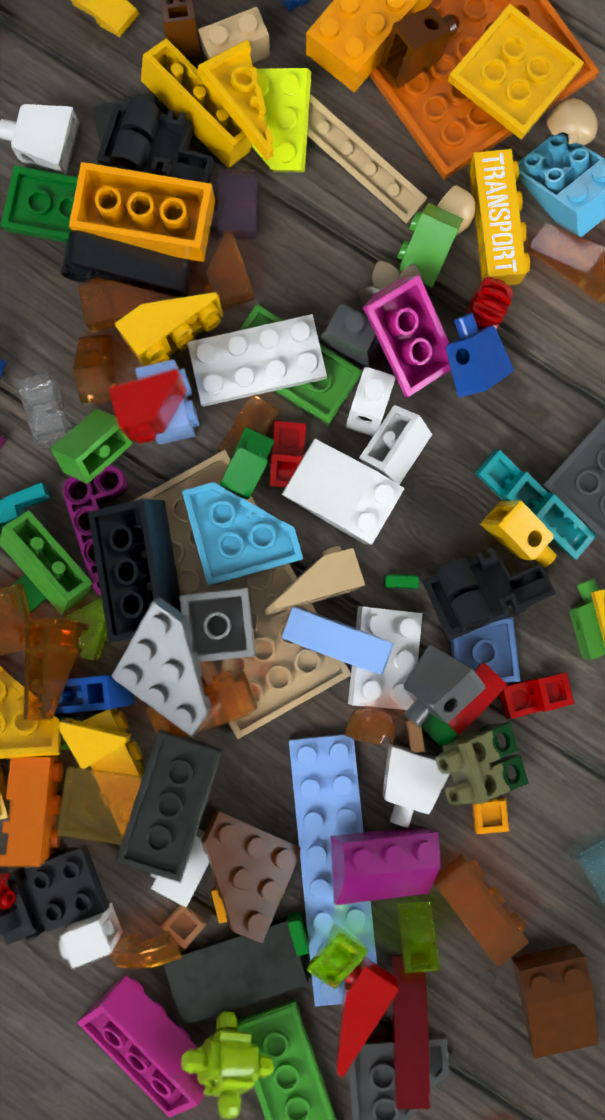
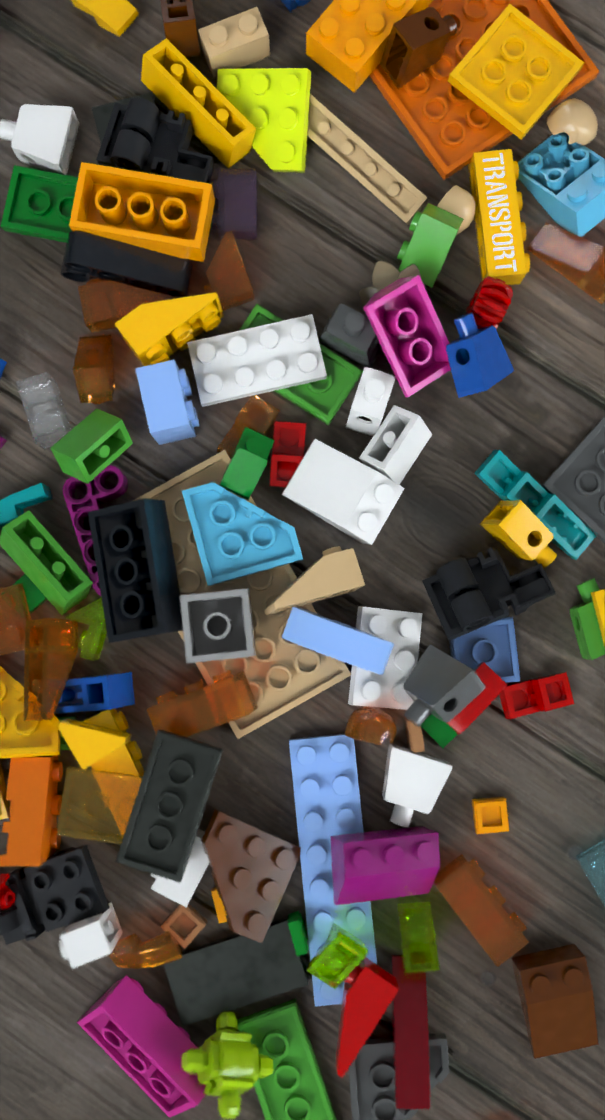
(147, 404): red slope -> none
(165, 669): plate -> none
(235, 86): yellow wing -> none
(400, 581): green tile -> none
(481, 765): olive hips -> none

